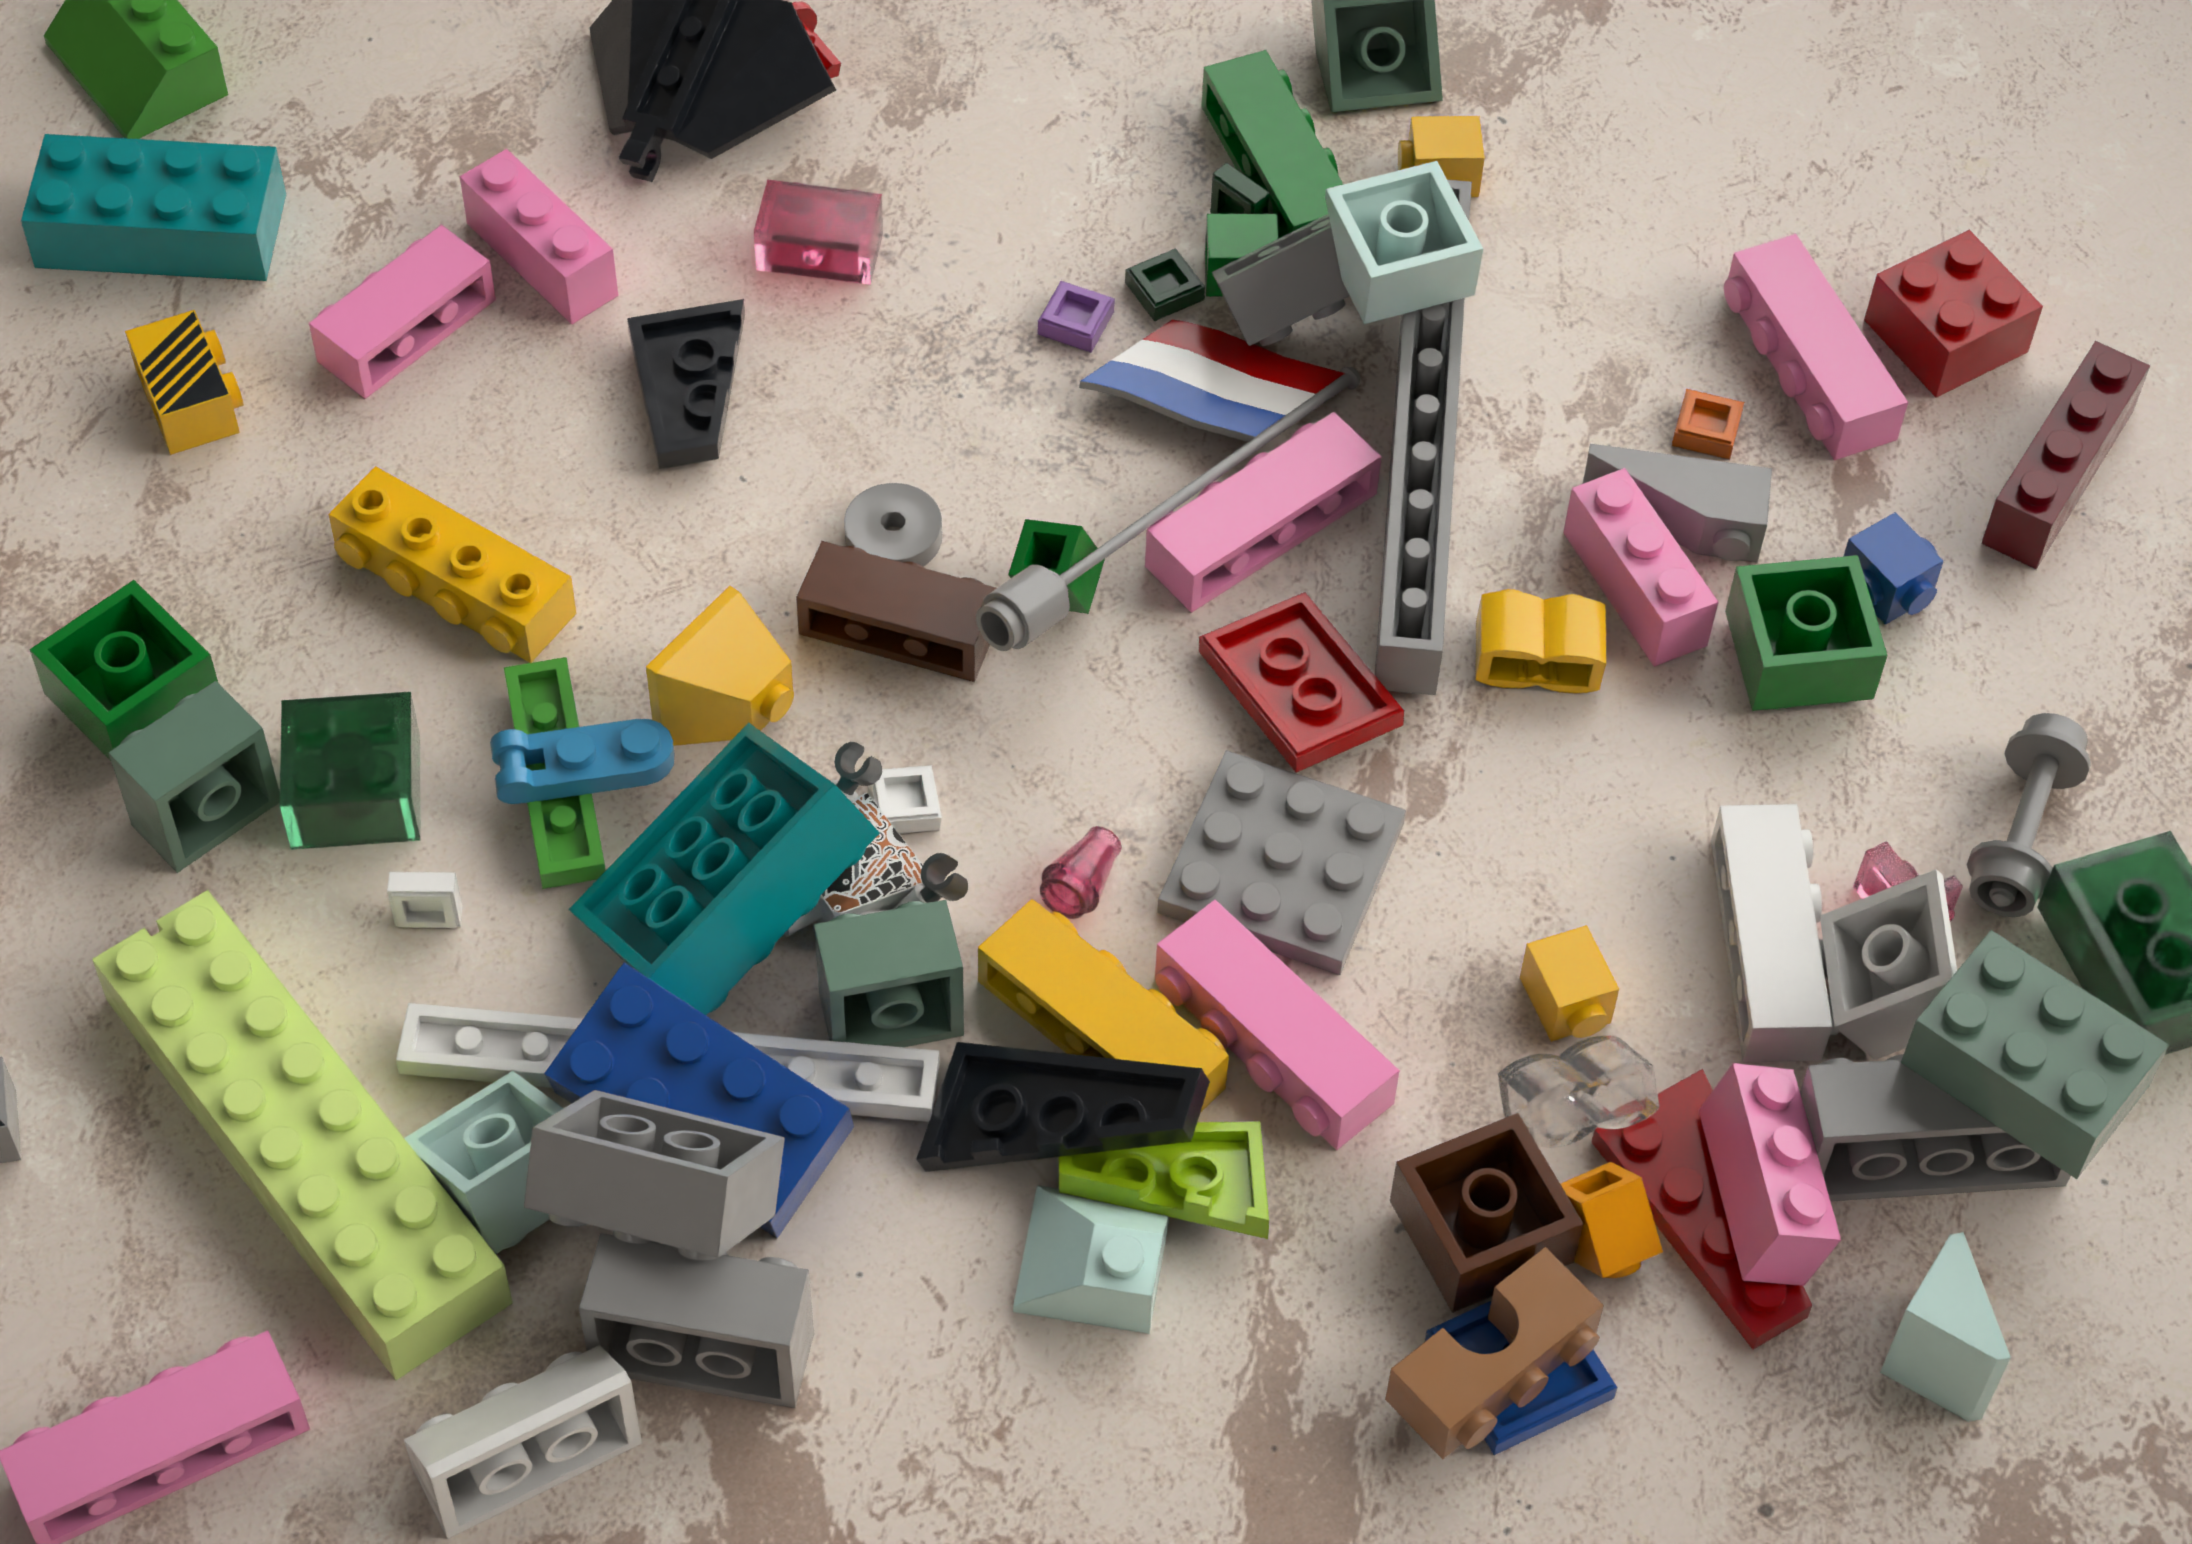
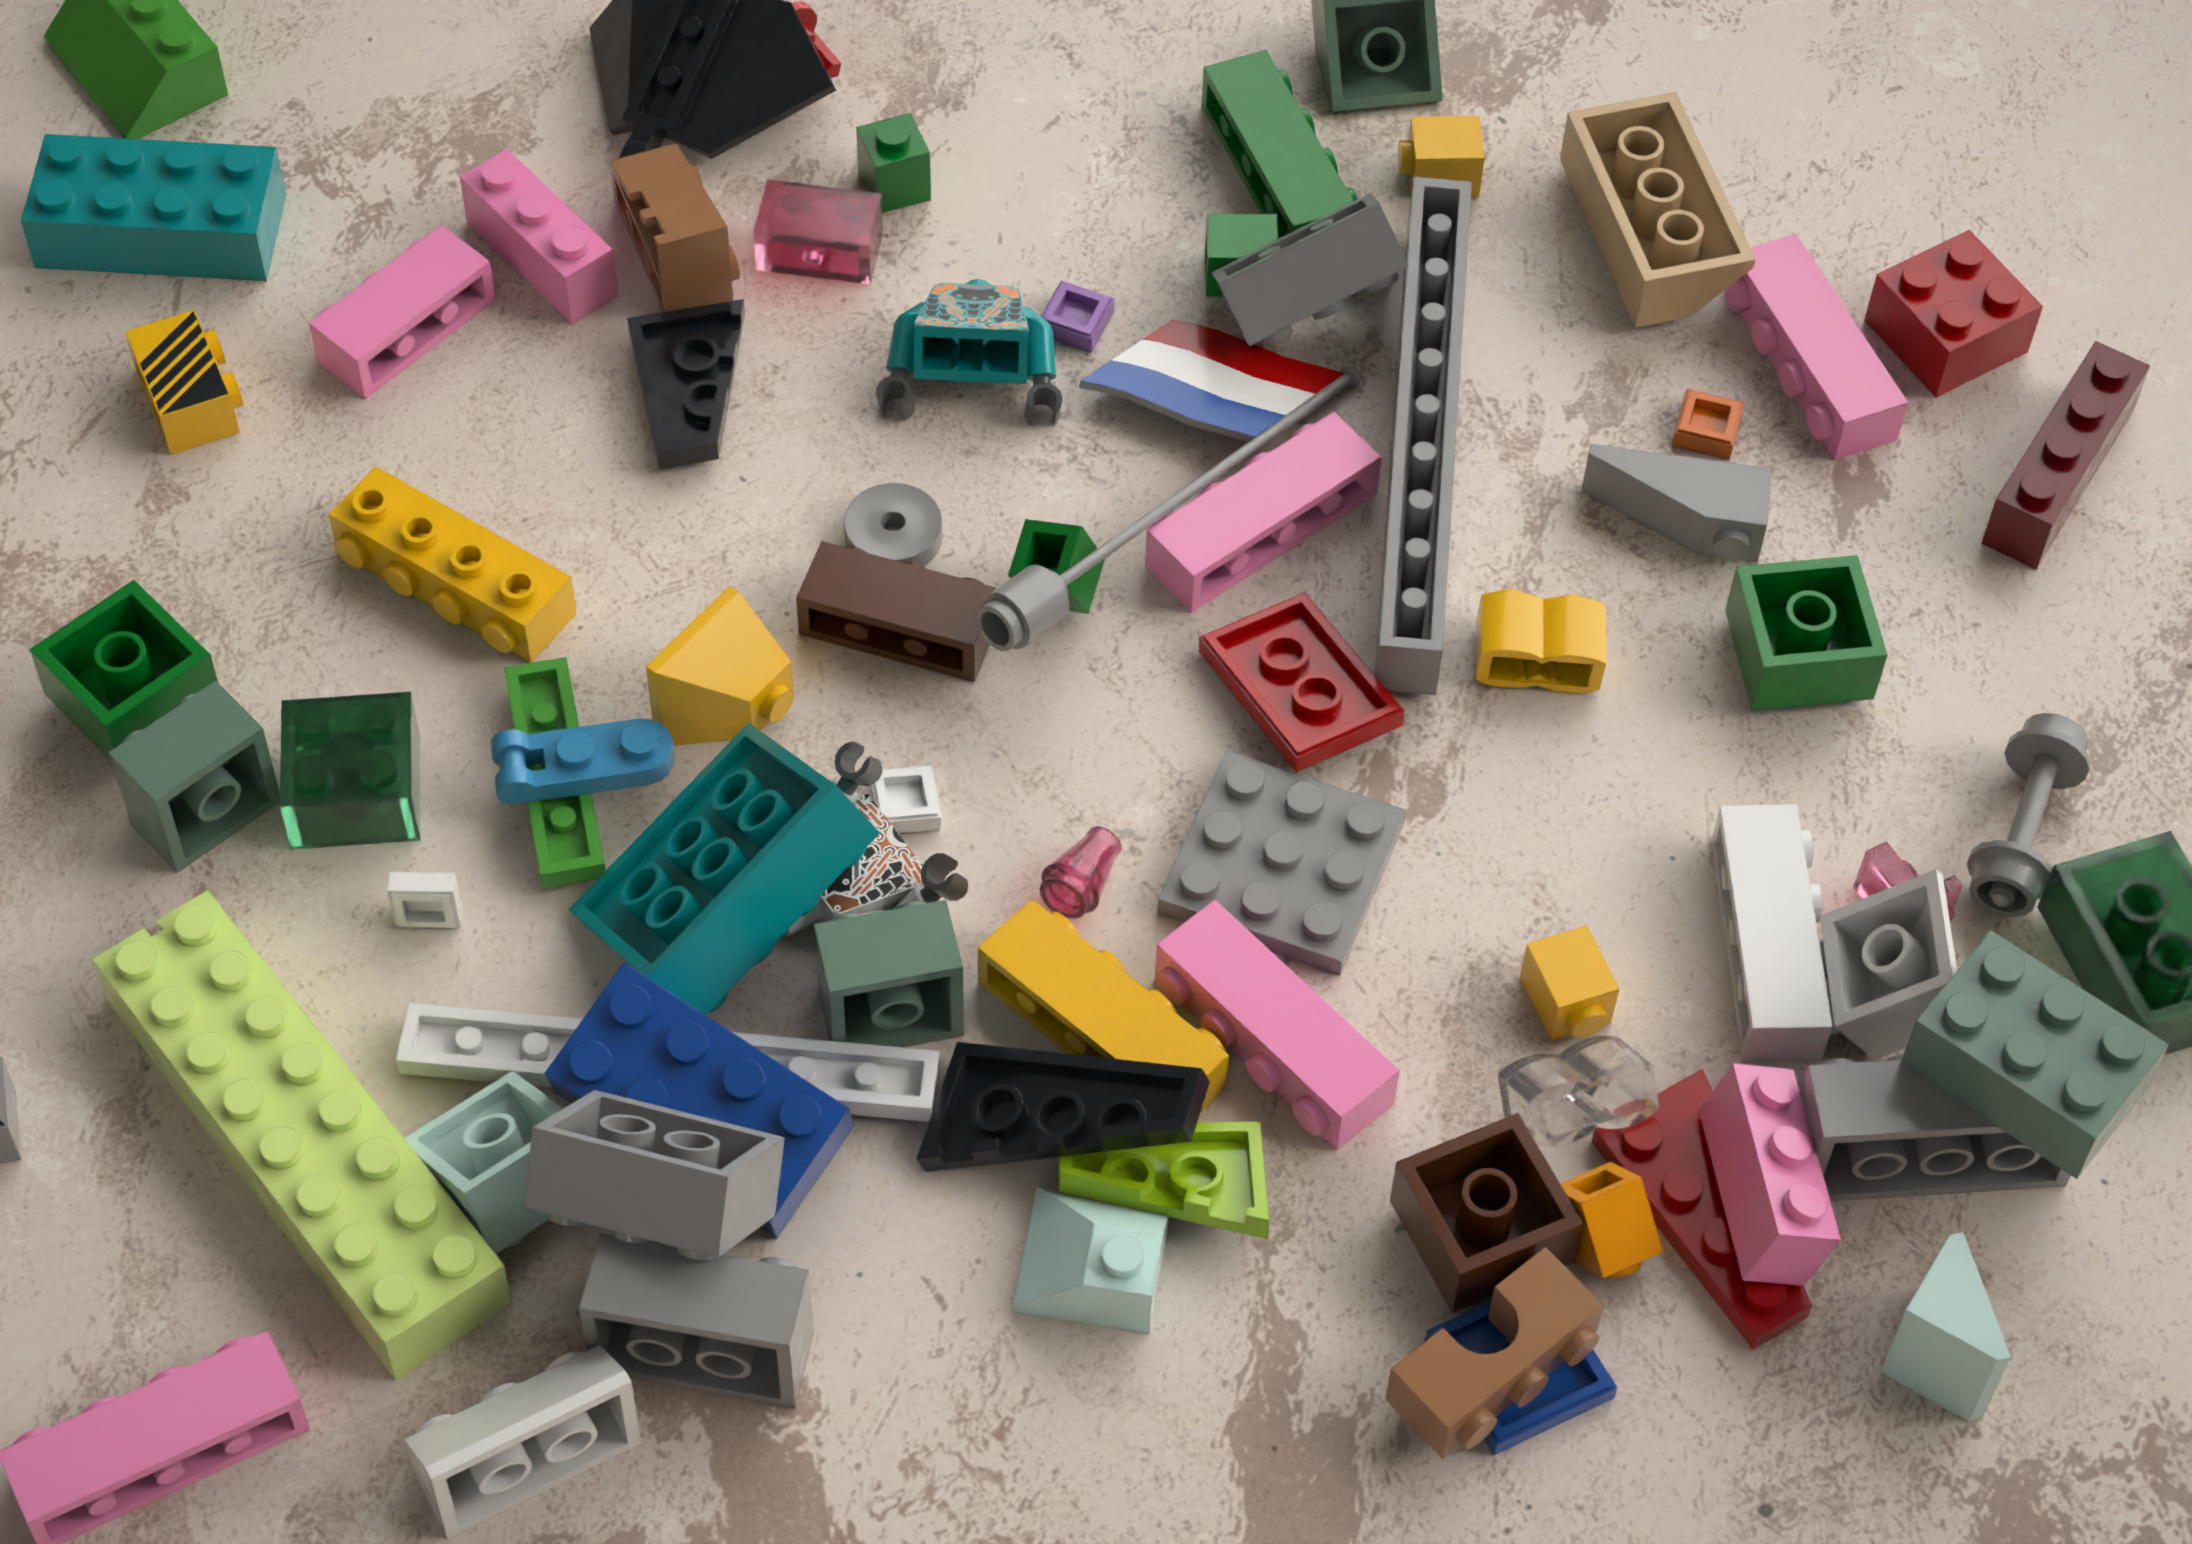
(675, 228): none -> medium nougat wedge
(894, 162): none -> green brick
(972, 336): none -> teal torso
(1165, 284): dark green tile -> none
(1236, 193): dark green tile -> none
(1403, 242): light aqua slope -> none
(1640, 567): bright pink brick -> none
(1654, 206): none -> tan slope
(1897, 567): brick -> none

